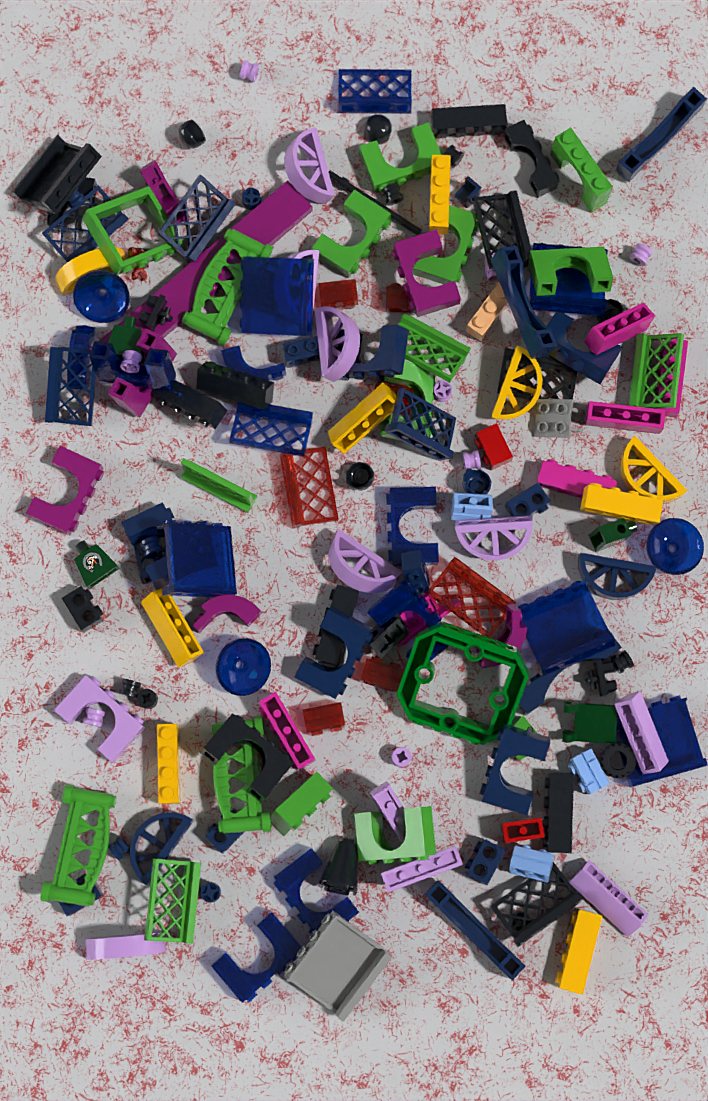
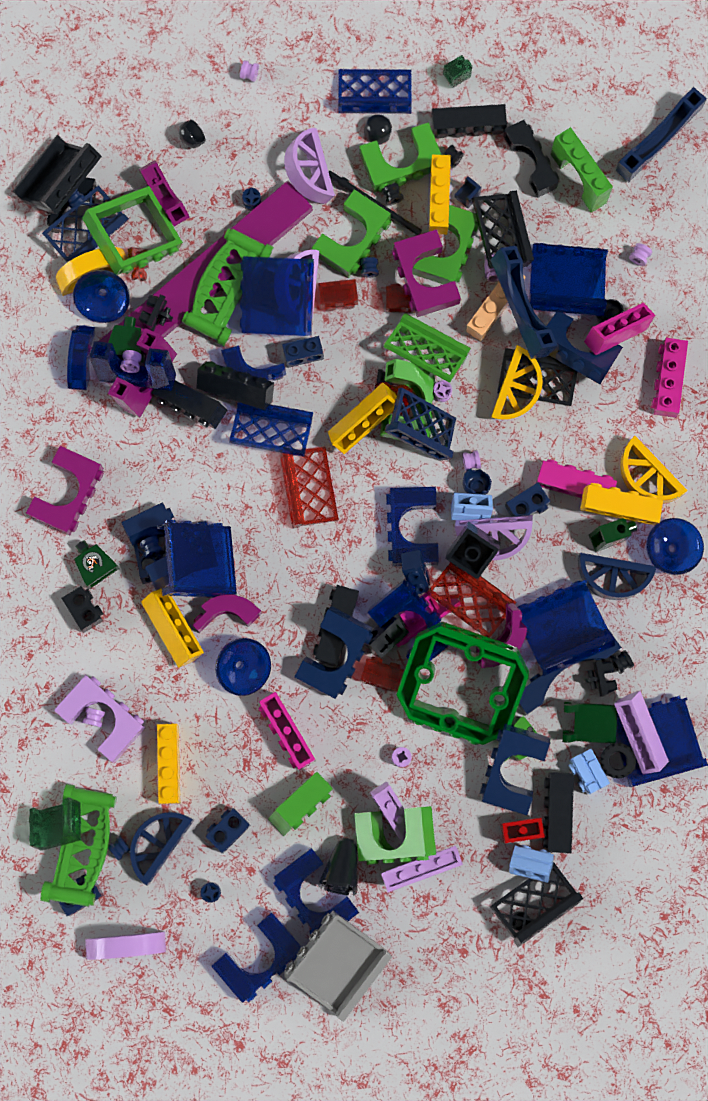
(54, 386): dark blue fence -> none
(55, 825): none -> clear green panel
(129, 688): black wheel -> none
(150, 701): black wheel -> none
(187, 906): bright green fence -> none
(210, 225): dark blue fence -> none
(217, 486): bright green fence -> none
(236, 732): black arch -> none
(251, 816): bright green piece -> none
(324, 718): clear red brick -> none
(331, 366): lavender window -> none
(360, 476): black hair -> none
(369, 267): none -> dark blue wheel
(383, 573): lavender window -> none
(388, 359): dark blue arch -> none
(457, 71): none -> clear green brick
(473, 550): none -> black brick
(474, 930): dark blue arch -> none
(489, 864): dark blue brick -> none
(493, 447): red brick -> none
(554, 418): light grey plate -> none
(579, 951): yellow brick -> none
(589, 260): bright green arch -> none
(608, 898): lavender brick -> none
(625, 417): dark pink brick -> none
(642, 366): bright green fence -> none

